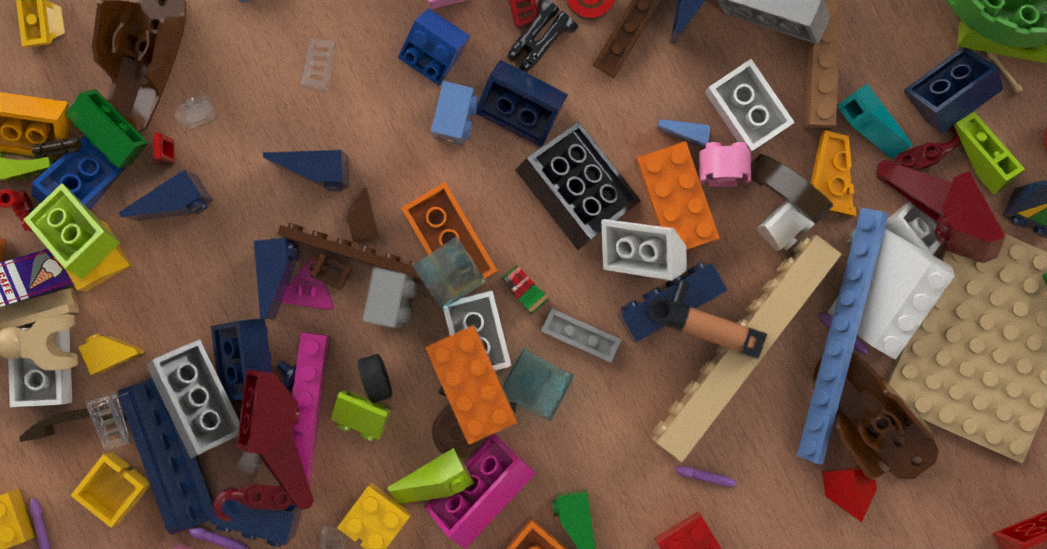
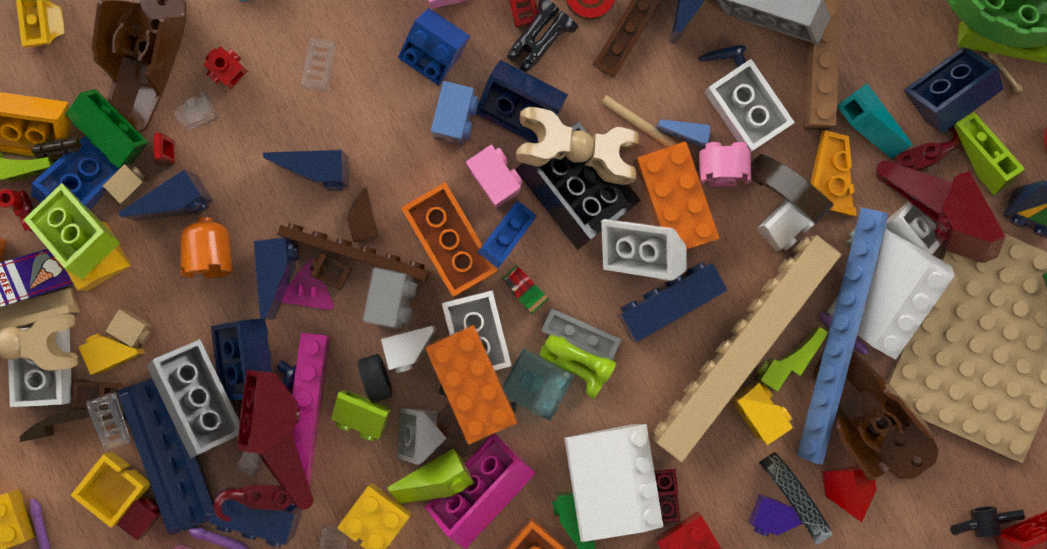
(91, 390): none -> reddish brown slope
(126, 184): none -> tan brick
(129, 328): none -> tan brick
(140, 517): none -> dark red brick
(205, 250): none -> orange cylinder
(224, 67): none -> red brick
(407, 348): none -> white slope
(417, 434): none -> light grey slope
(449, 273): clear light blue slope -> none
(494, 177): none -> bright pink brick
(507, 234): none -> blue plate
(578, 146): none -> tan piece
(589, 367): none -> lime piece
(613, 482): none -> white slope
(638, 122): none -> tan bar
(668, 495): none -> dark red slope
(689, 472): medium lavender piece -> none
(707, 326): piece -> none
(724, 53): none -> dark blue bar
(760, 414): none -> yellow slope
(773, 516): none -> dark purple slope
(774, 372): none -> lime slope
(797, 497): none -> black sticker
(986, 521): none -> black piece

